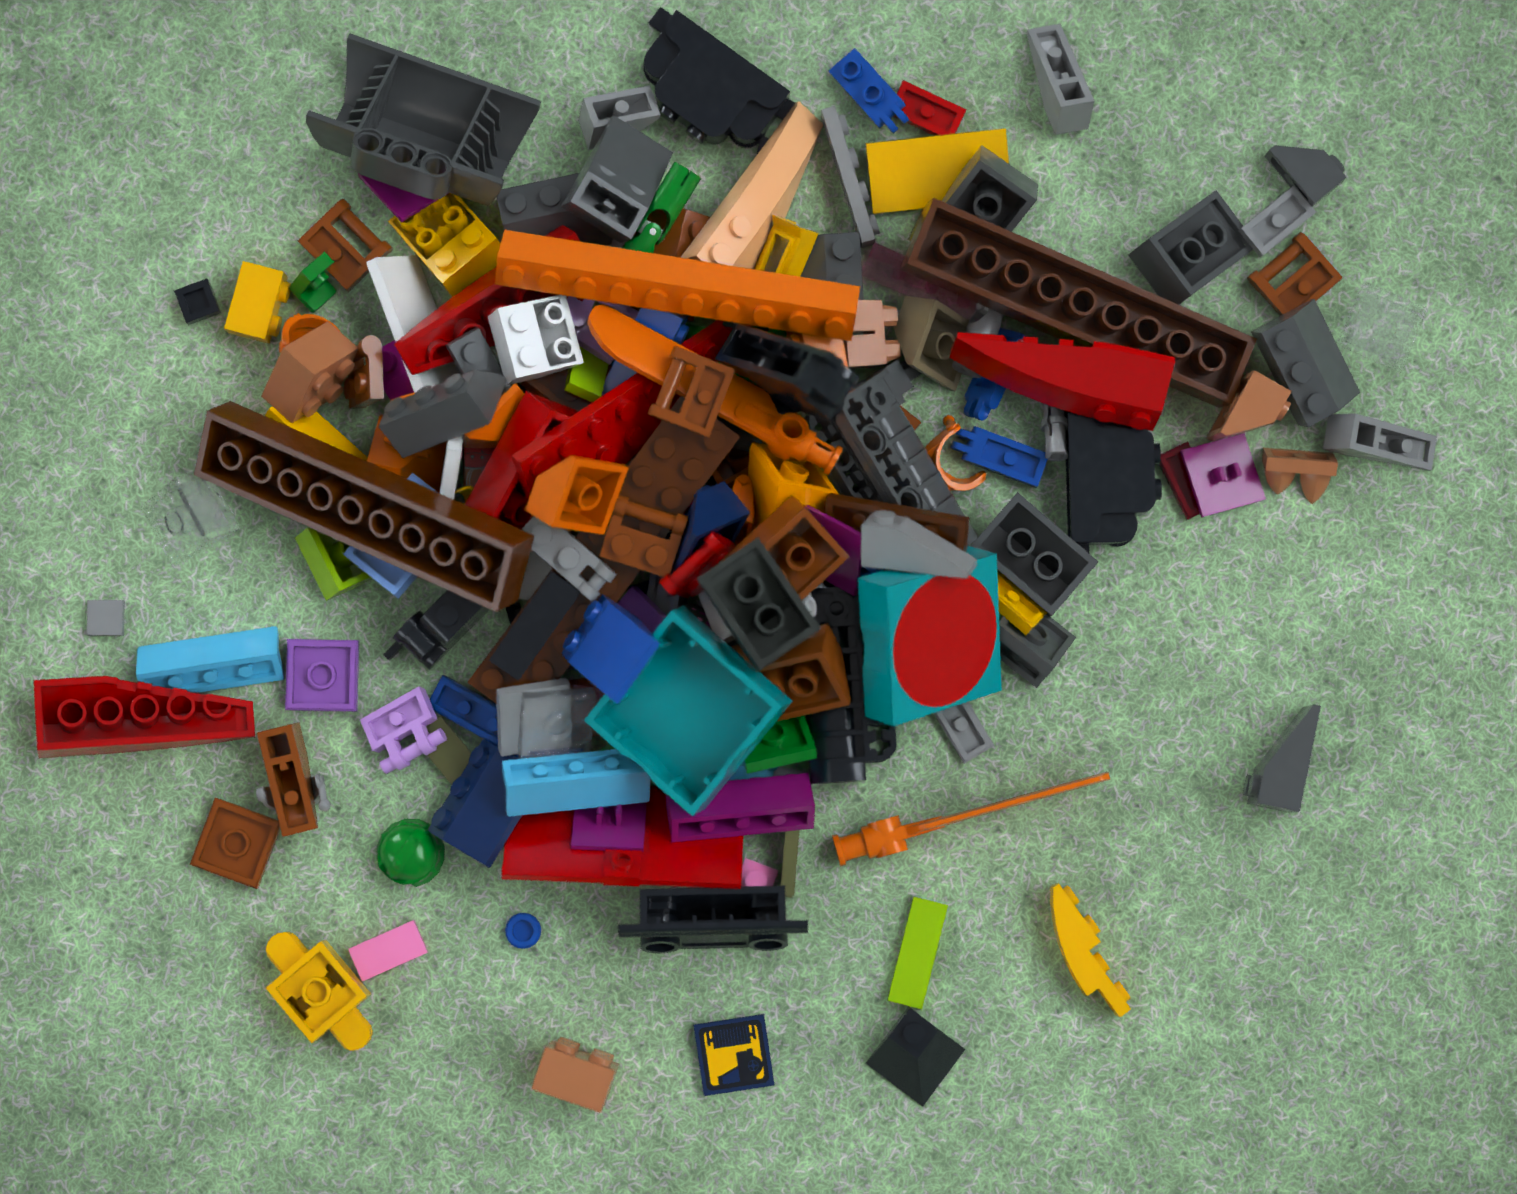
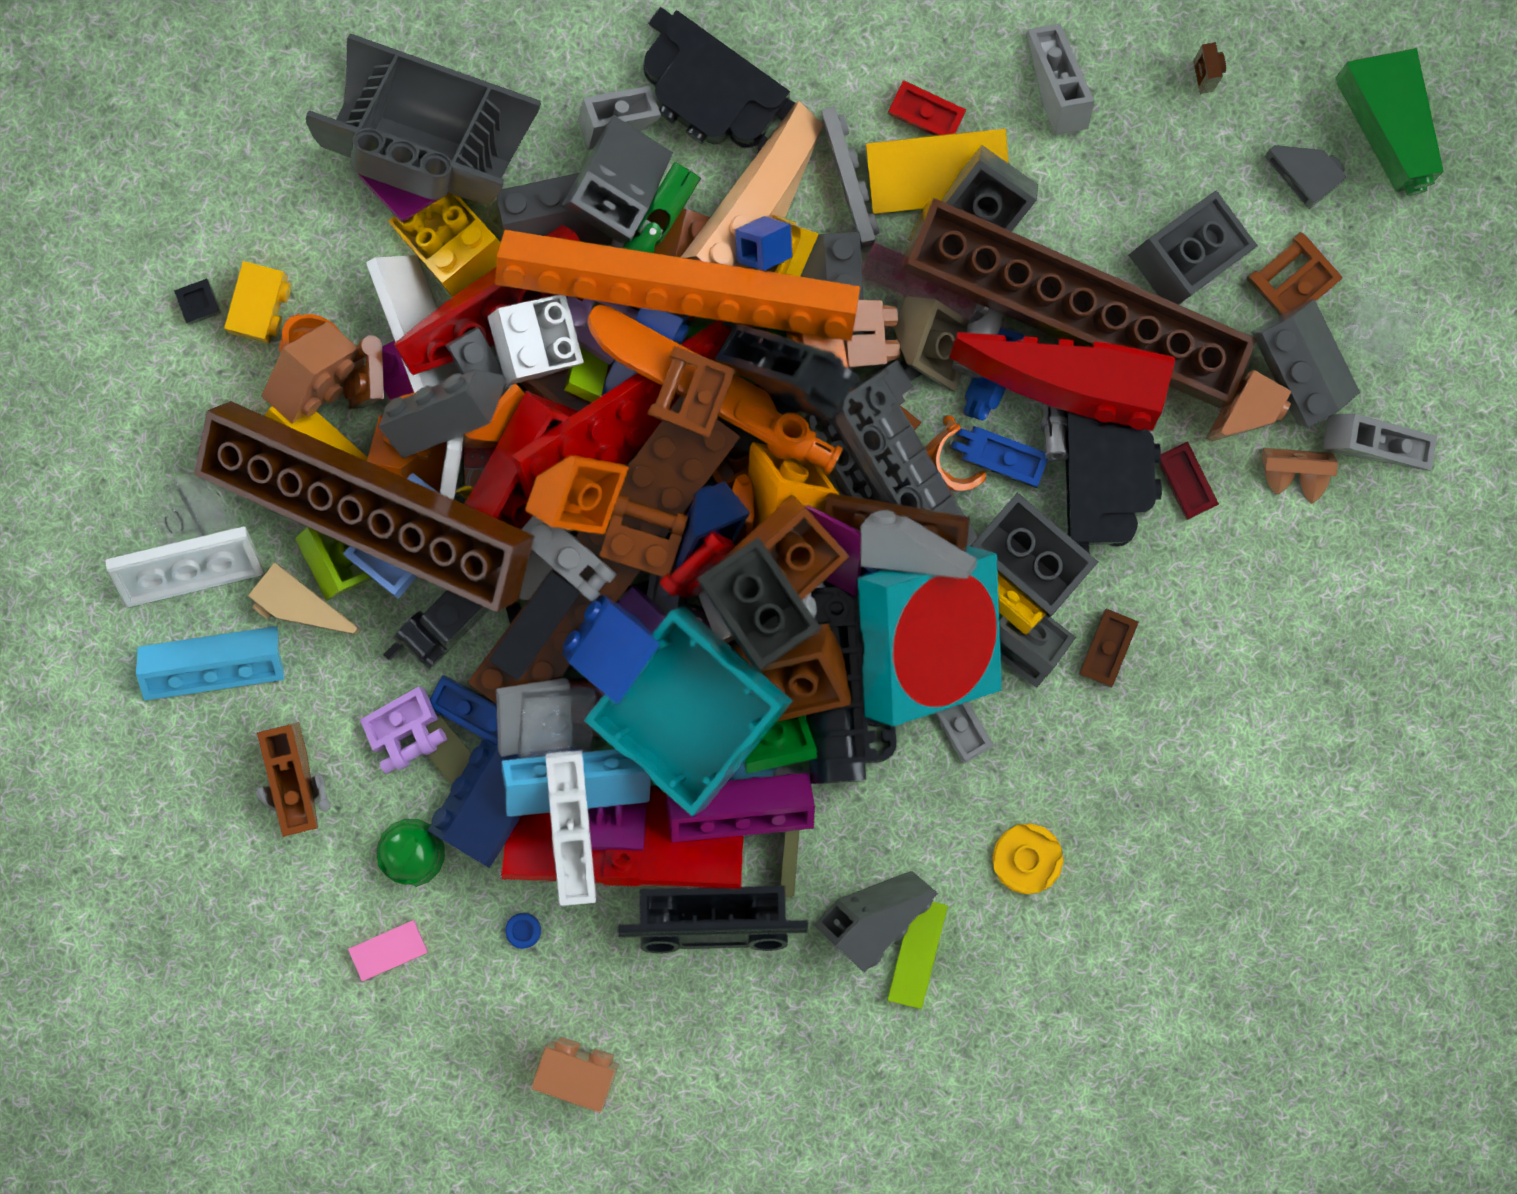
(105, 617): light grey tile -> none
(126, 716): red wedge -> none
(185, 567): none -> white tile
(236, 843): dark orange plate -> none
(291, 601): none -> tan slope
(313, 285): green bracket -> none
(318, 991): yellow brick -> none
(322, 675): medium lavender plate -> none
(348, 264): dark orange plate -> none
(570, 828): none -> white slope
(733, 1054): tile -> none
(757, 874): bright pink plate -> none
(763, 243): none -> blue brick
(869, 90): blue hinge -> none
(875, 917): none -> dark grey slope
(889, 836): orange piece -> none
(915, 1056): black slope -> none
(1023, 849): none -> yellow tile
(1075, 939): yellow slope -> none
(1108, 648): none -> reddish brown plate
(1209, 66): none -> reddish brown plate
(1222, 475): piece -> none
(1277, 221): light grey plate -> none
(1282, 772): dark grey slope -> none
(1395, 116): none -> green slope

